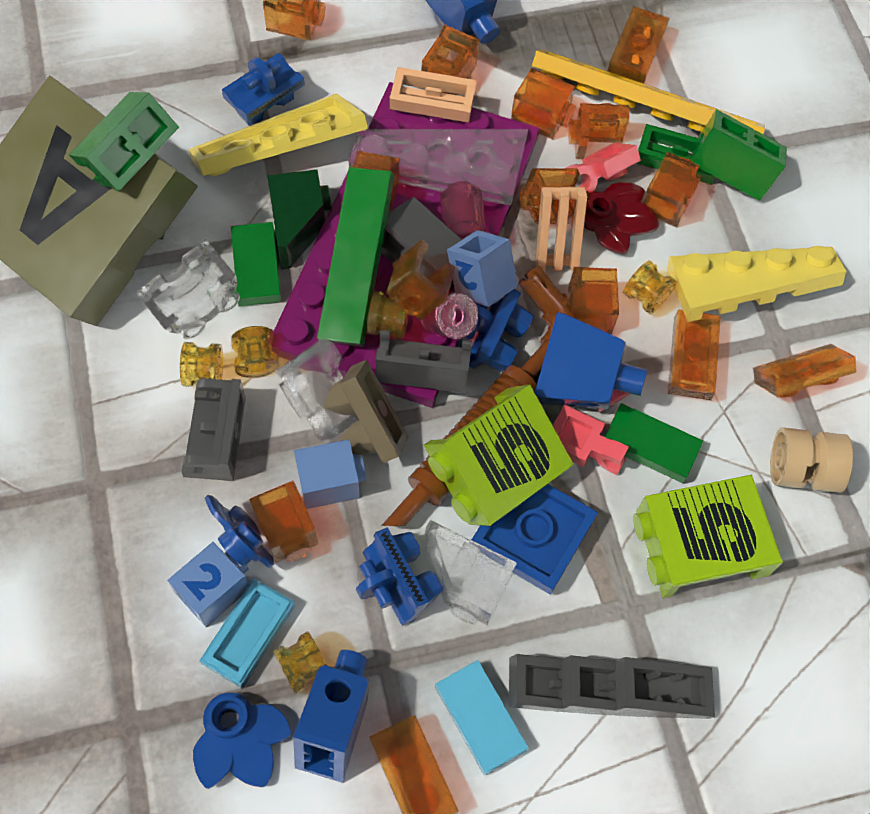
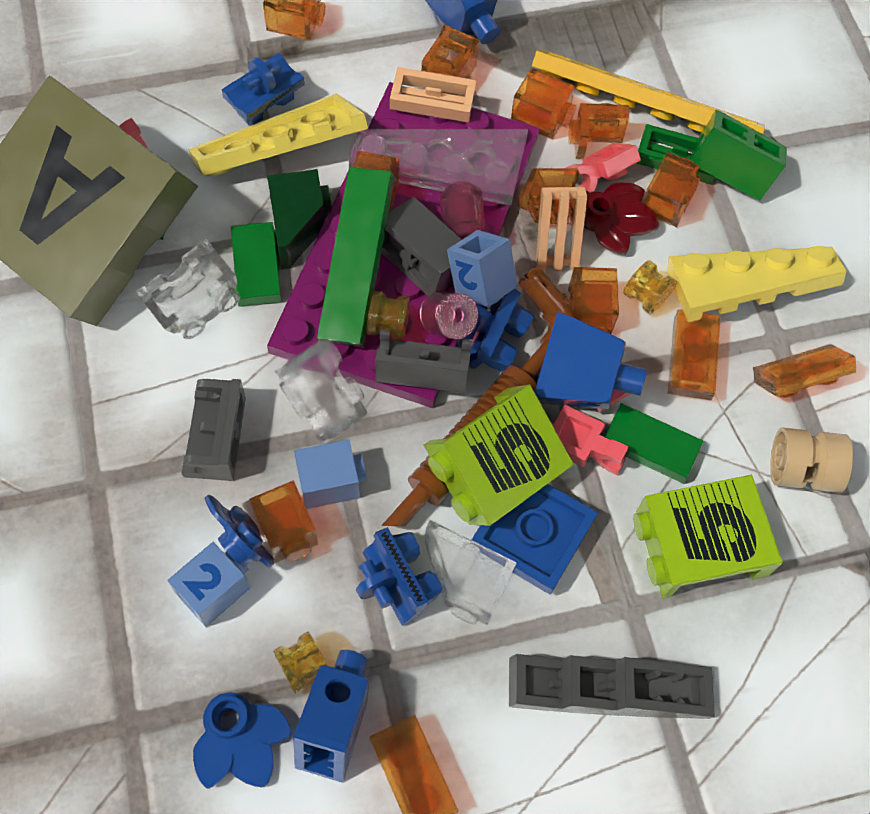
(125, 140): green hinge -> none
(200, 363): clear yellow wheel -> none
(247, 633): medium azure tile -> none
(254, 352): clear yellow wheel -> none
(378, 425): dark tan tile -> none
(413, 290): clear orange window -> none
(481, 717): medium azure tile -> none
(638, 44): clear orange plate -> none

